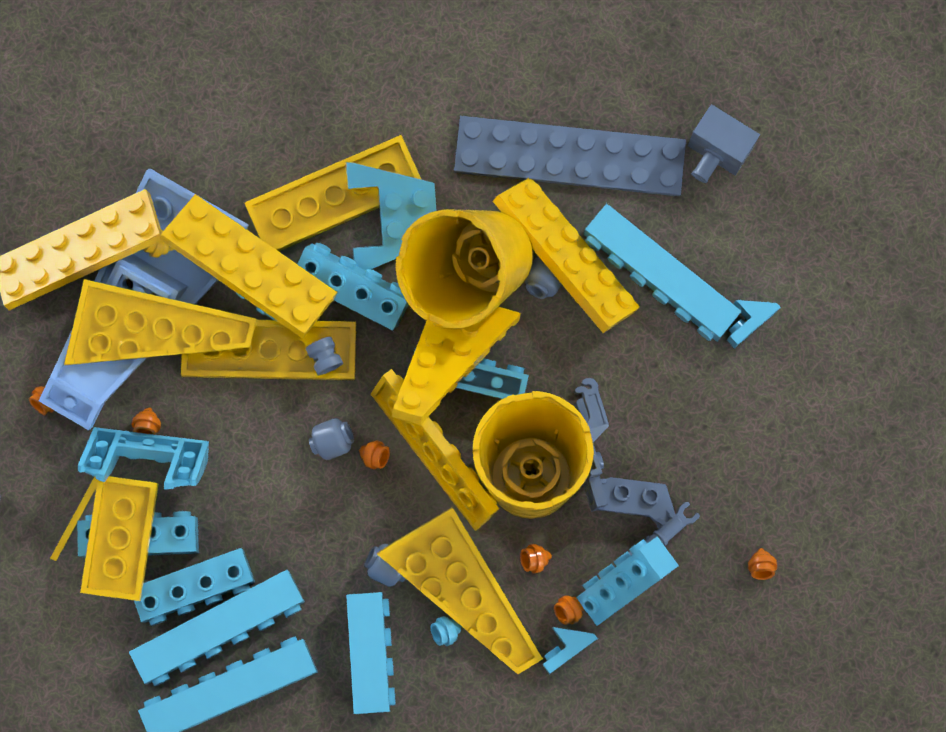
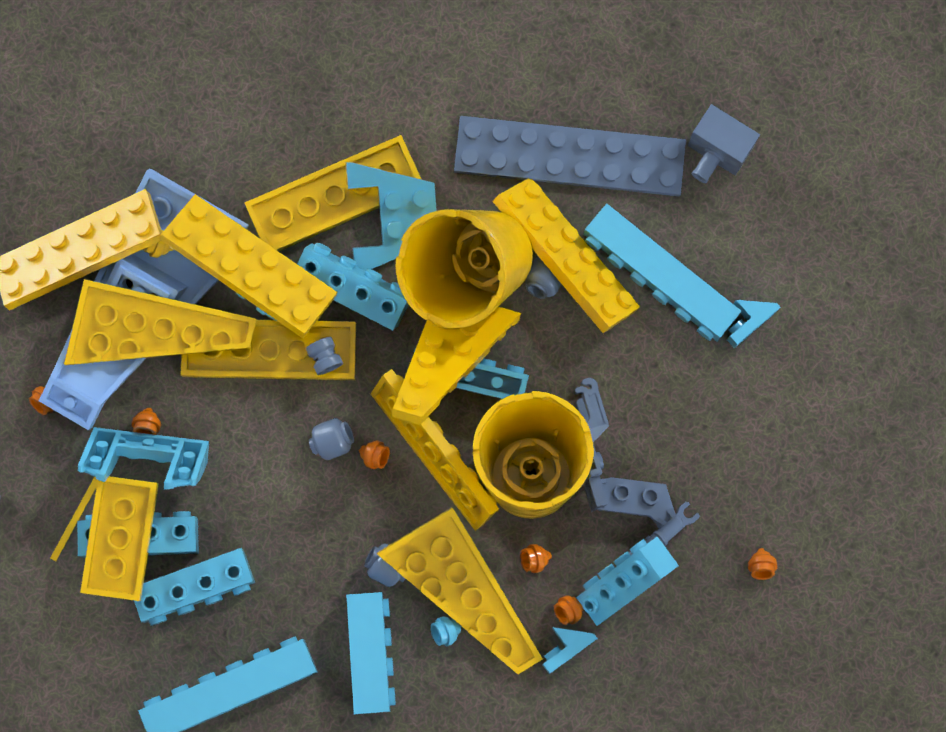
(217, 627): medium azure brick -> none

